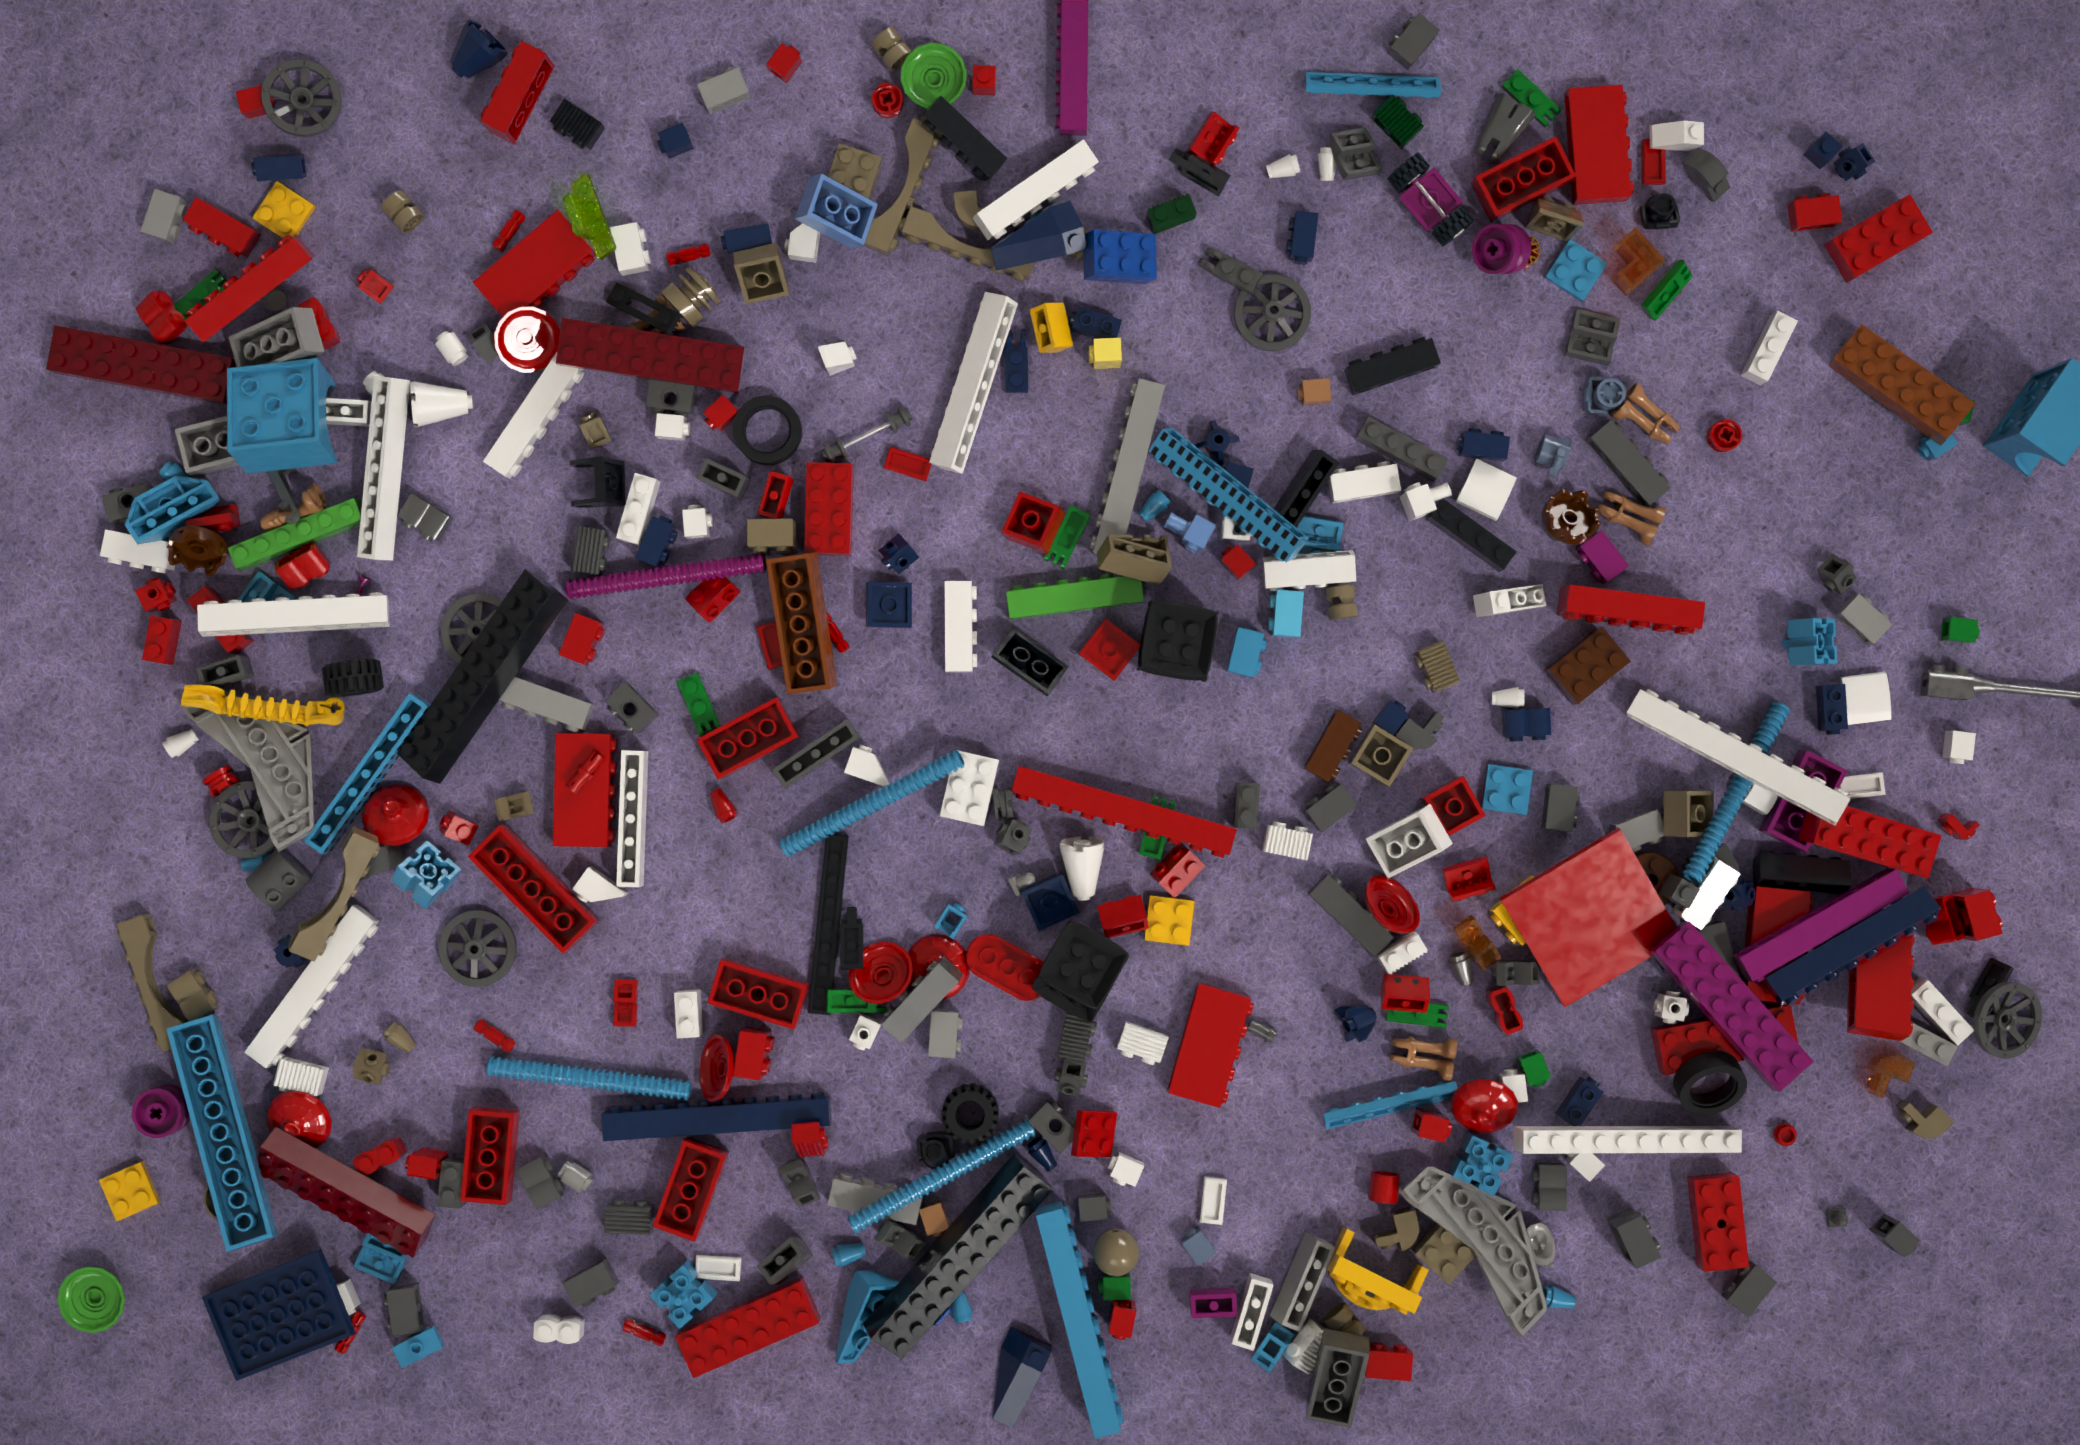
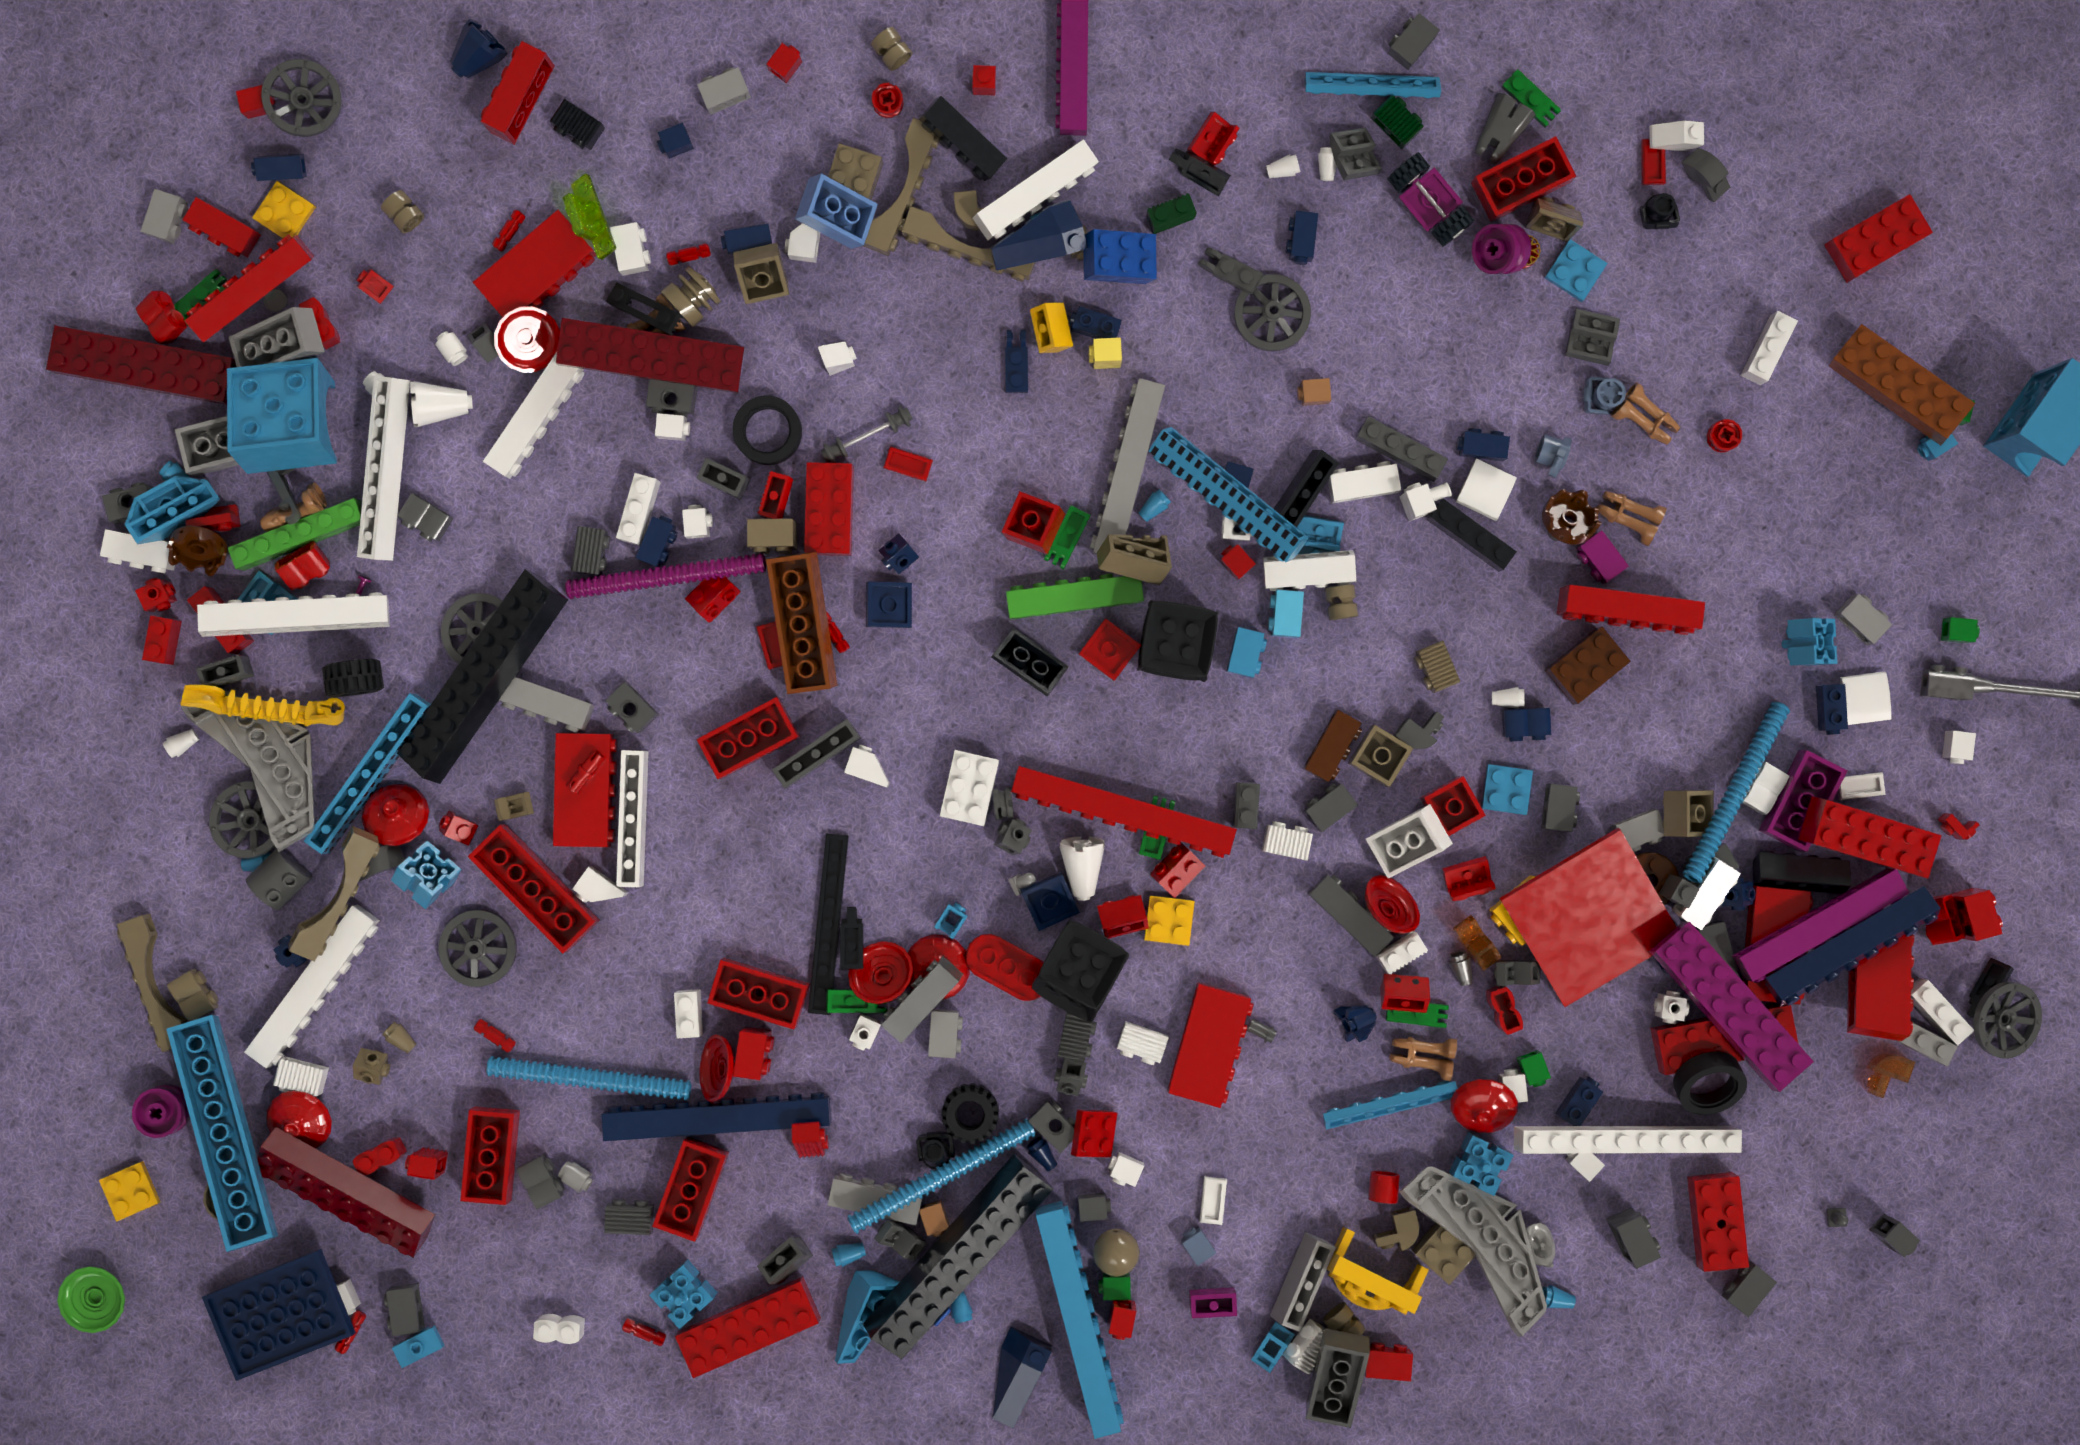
(220, 780): red wheel -> none
(348, 412): white brick -> none
(380, 1260): dark azure slope -> none
(451, 1183): dark grey brick -> none
(582, 639): red brick -> none
(590, 1283): dark grey brick -> none
(594, 429): dark tan bracket -> none
(608, 482): black hose -> none
(625, 1003): red slope -> none
(698, 703): green hinge -> none
(718, 1267): white tile -> none
(720, 413): red brick -> none
(722, 806): red cone -> none
(800, 1182): dark grey brick -> none
(871, 803): dark azure piece -> none
(933, 72): bright green hat -> none
(959, 626): white brick -> none
(973, 382): white brick -> none
(1193, 533): medium blue brick -> none
(1216, 448): dark blue brick -> none
(1251, 1311): white brick -> none
(1391, 717): dark blue brick -> none
(1392, 366): black brick -> none
(1431, 1125): red brick -> none
(1509, 600): white slope -> none
(1550, 1187): dark grey brick -> none
(1598, 144): red brick -> none
(1628, 463): dark grey brick -> none
(1640, 258): clear orange brick -> none
(1667, 290): green hinge -> none
(1739, 757): white brick -> none
(1785, 1134): red plate -> none
(1814, 213): red brick -> none
(1822, 150): dark blue brick -> none
(1836, 574): dark grey brick -> none
(1853, 162): dark blue brick -> none
(1927, 1124): dark tan brick -> none

